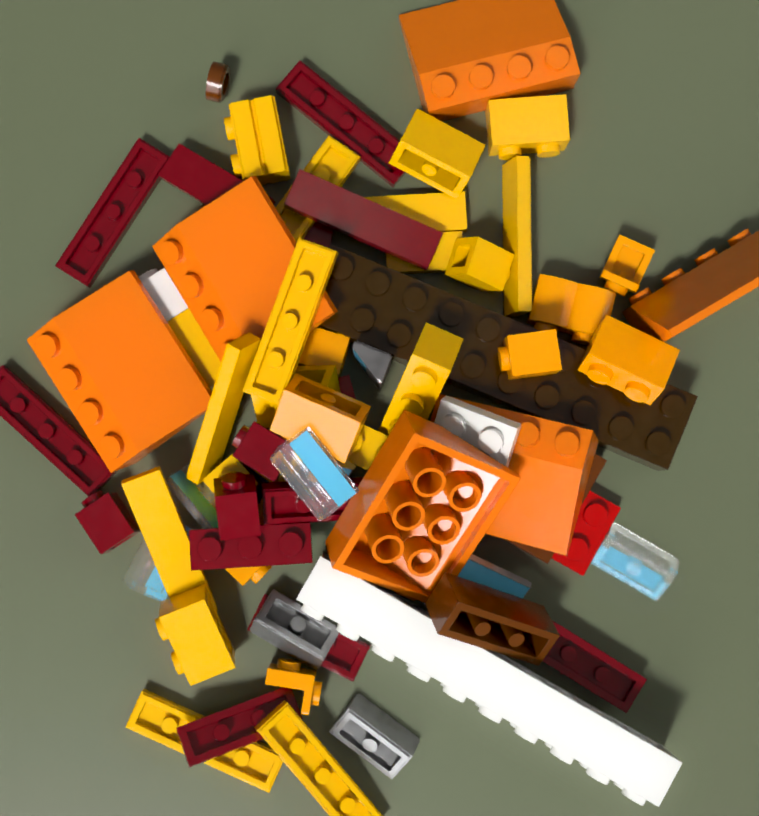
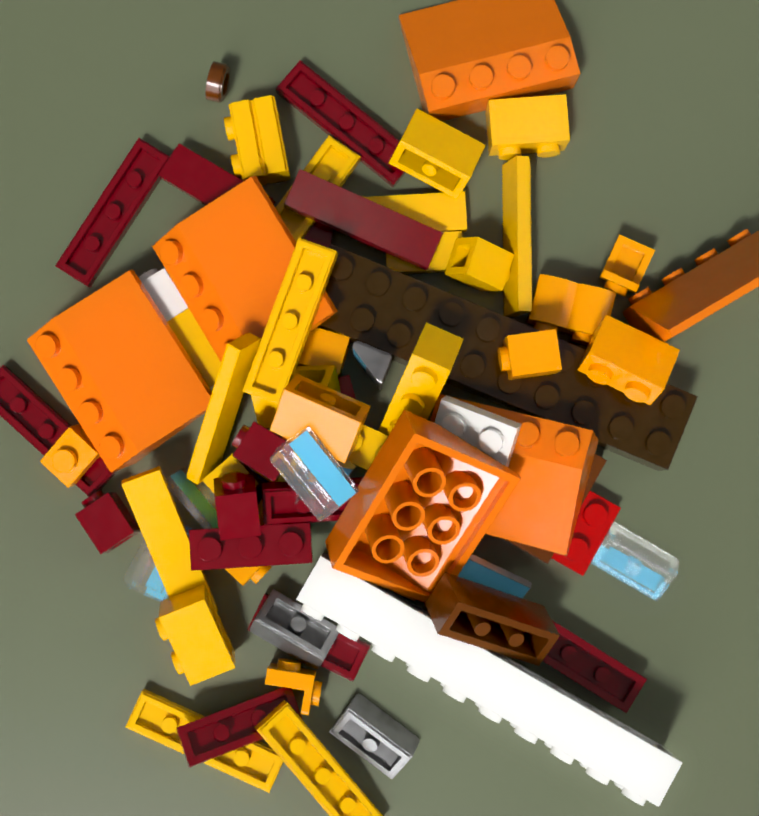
(71, 456): none -> light orange bracket

